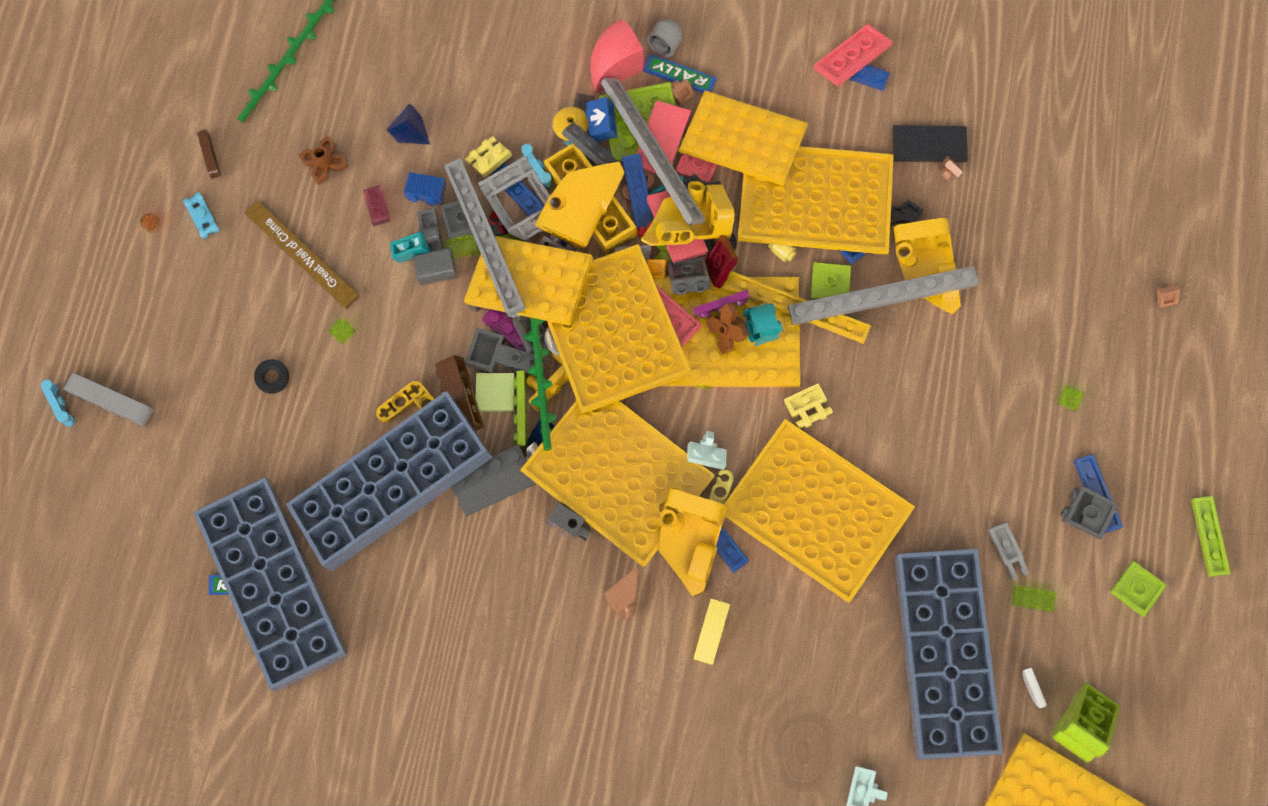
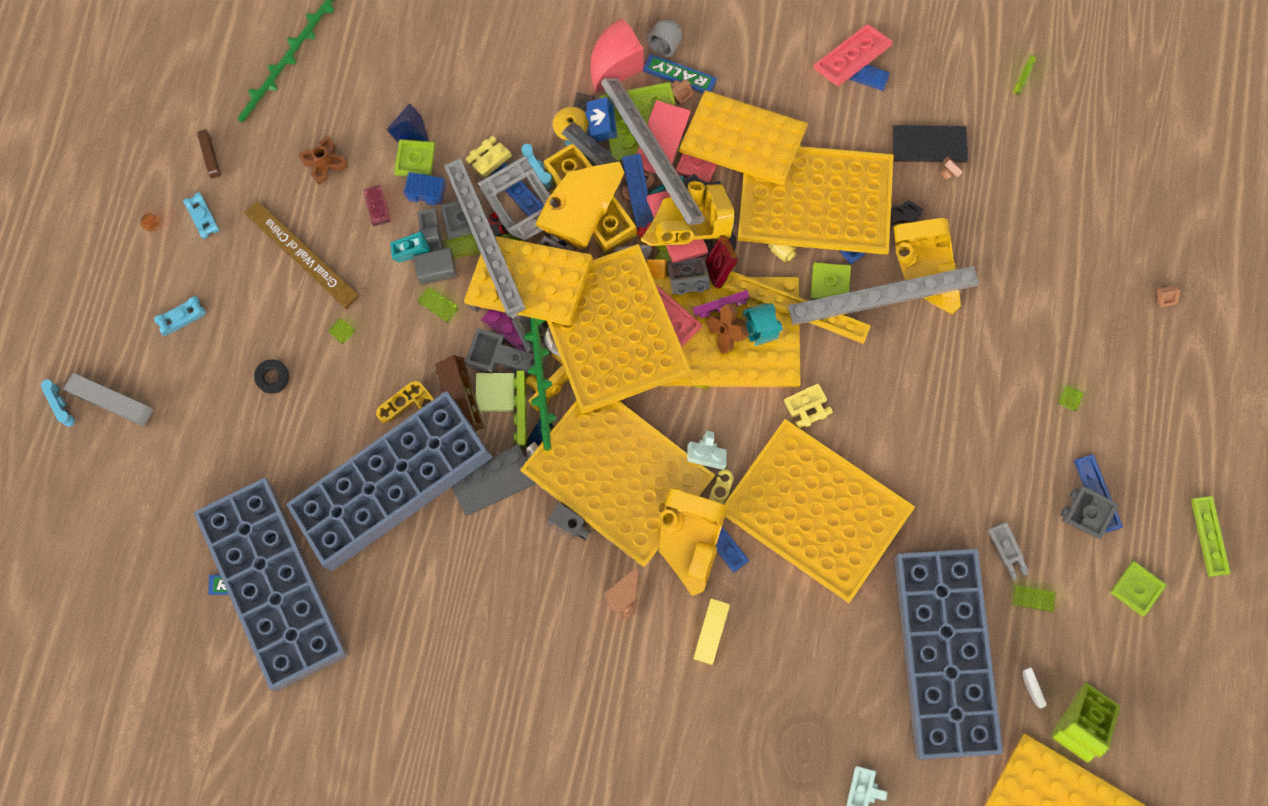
(180, 316): none -> medium azure plate
(414, 157): none -> lime plate
(437, 304): none -> clear neon green tile
(1023, 77): none -> clear neon green tile

